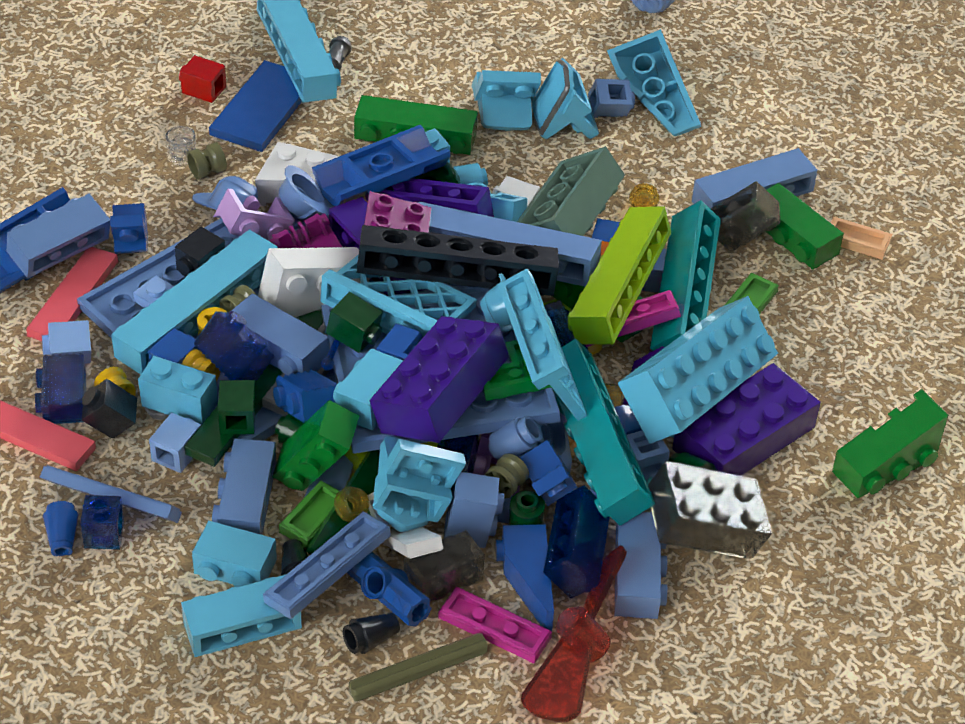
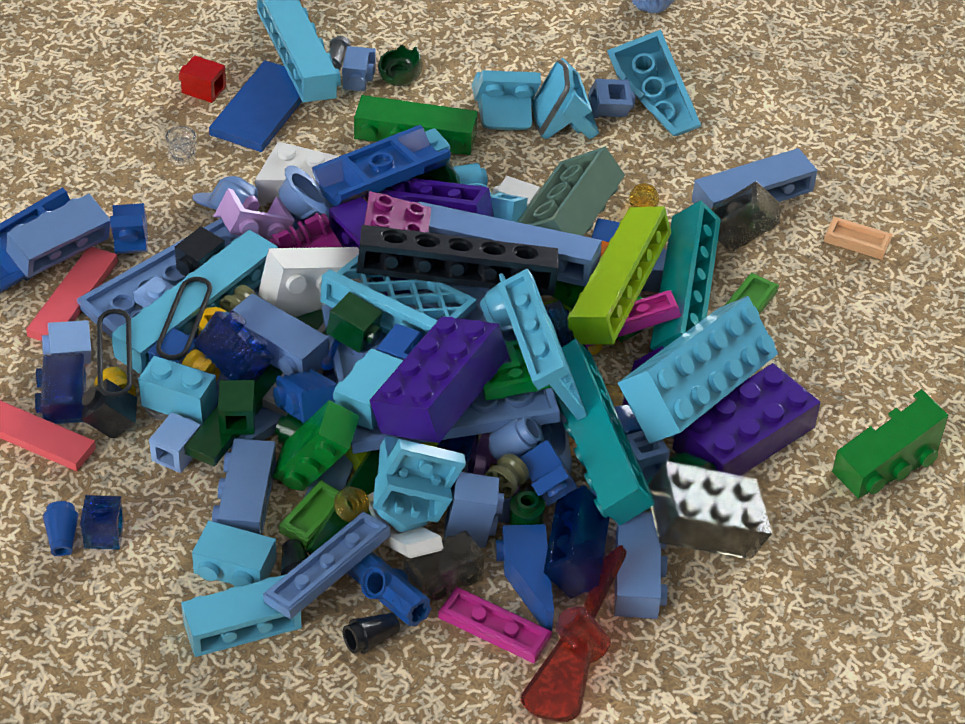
(94, 487): medium blue tile -> none
(100, 353): none -> black piece
(171, 313): none -> black piece
(206, 160): olive wheel -> none
(358, 68): none -> medium blue brick
(400, 66): none -> dark green hair
(417, 667): olive axle -> none
(804, 230): green brick -> none

